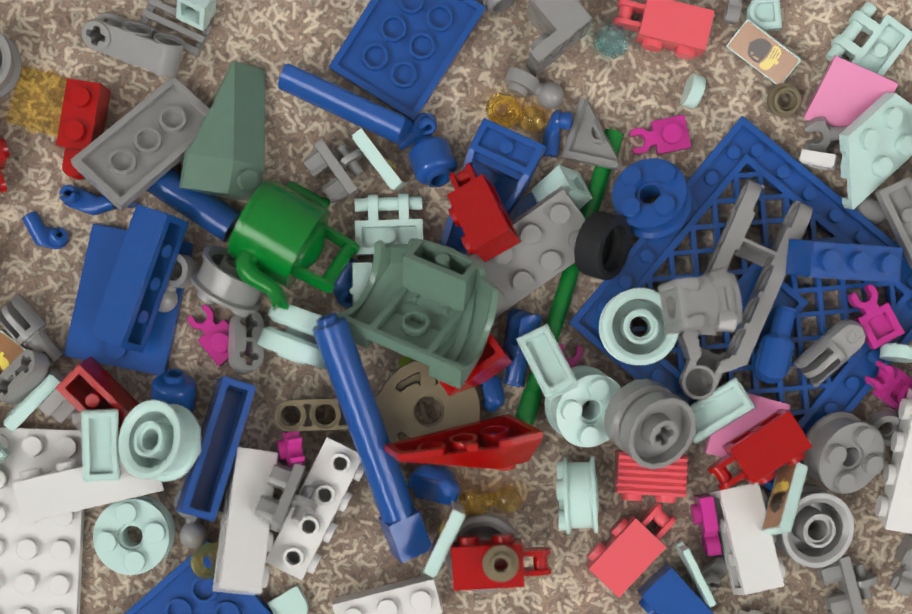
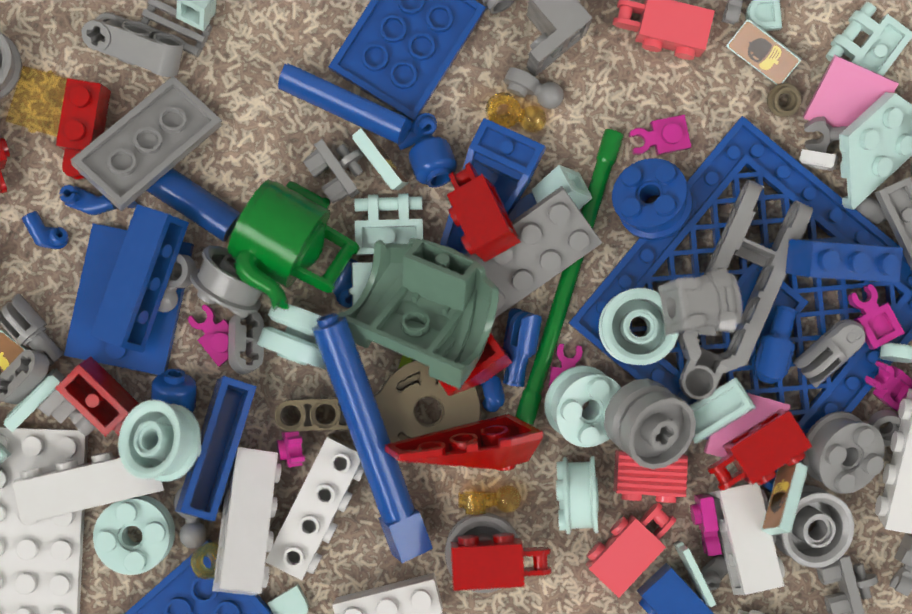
(100, 445): light aqua tile -> none
(230, 145): sand green wedge -> none
(277, 511): light grey hips -> none
(434, 484): blue hair -> none
(443, 539): light aqua tile -> none
(493, 554): dark tan plate -> none
(547, 362): light aqua tile -> none
(551, 135): blue arm -> none
(588, 141): light grey tile -> none
(602, 245): black tyre -> none
(611, 41): clear light blue tile -> none
(693, 91): light aqua tile -> none

